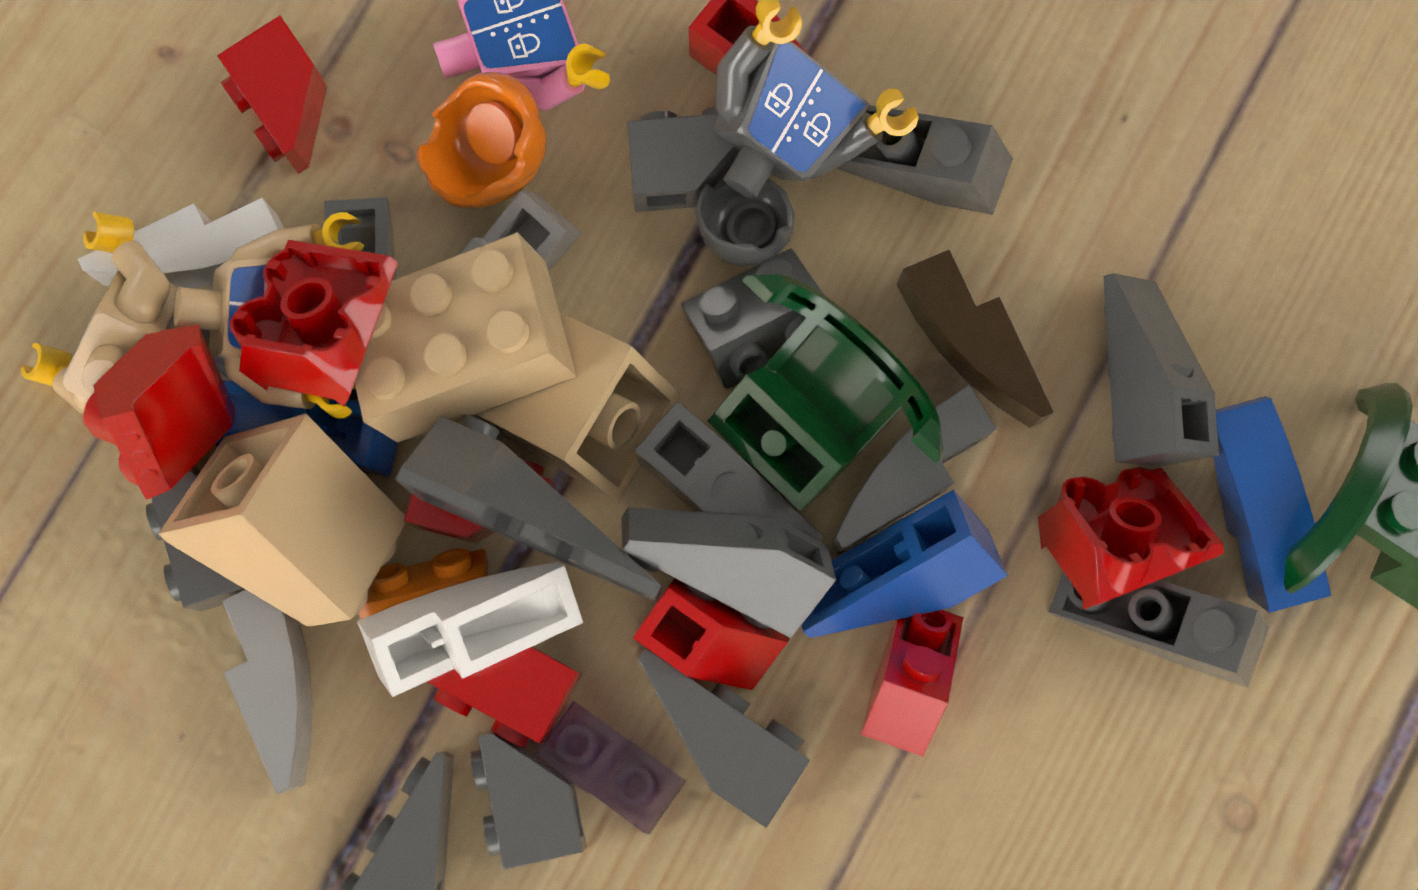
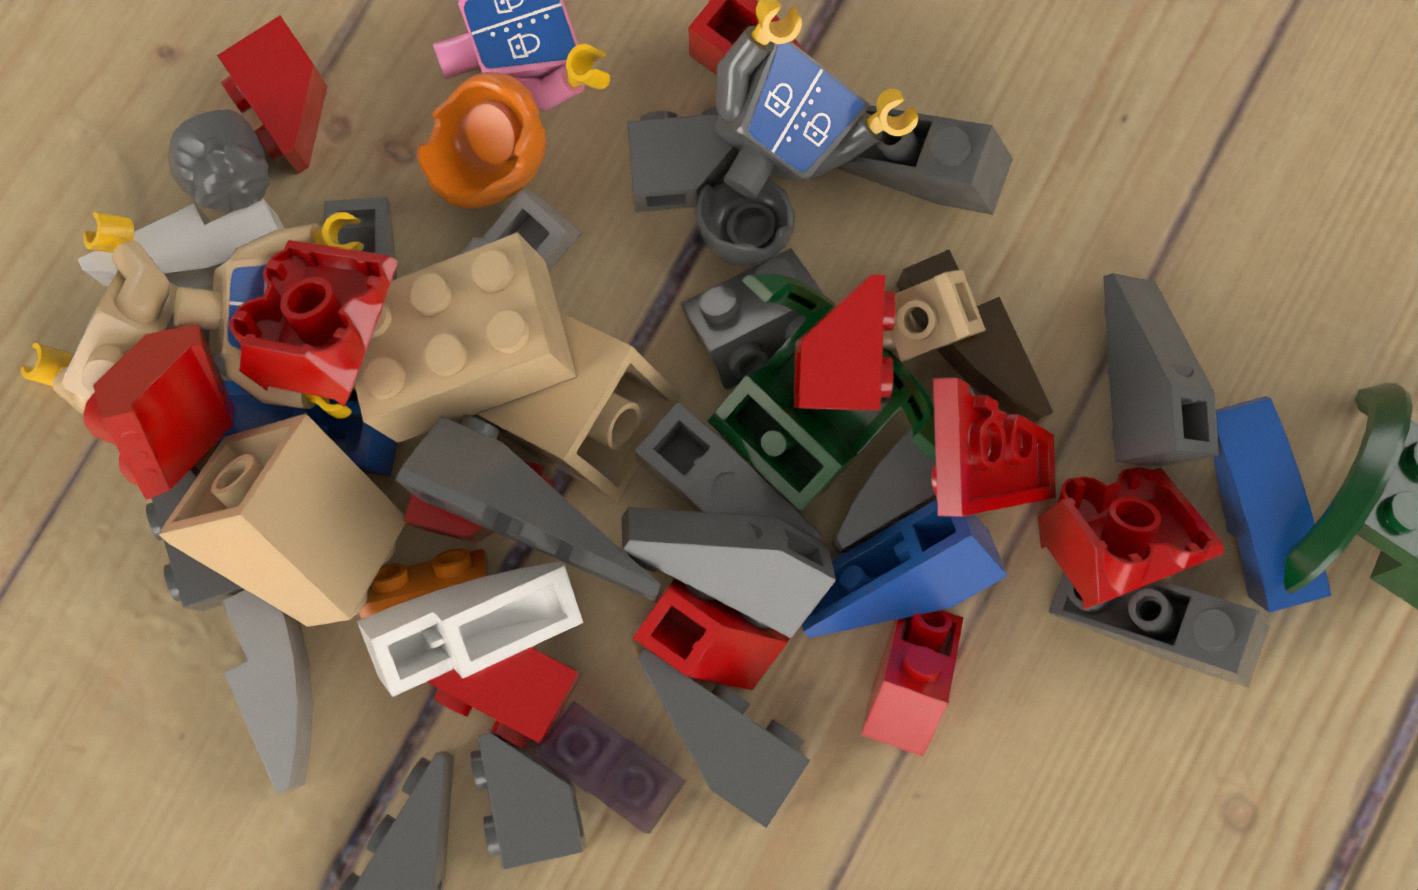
(219, 161): none -> dark grey hair
(841, 354): none -> red slope
(949, 311): none -> tan brick
(986, 455): none -> red wing

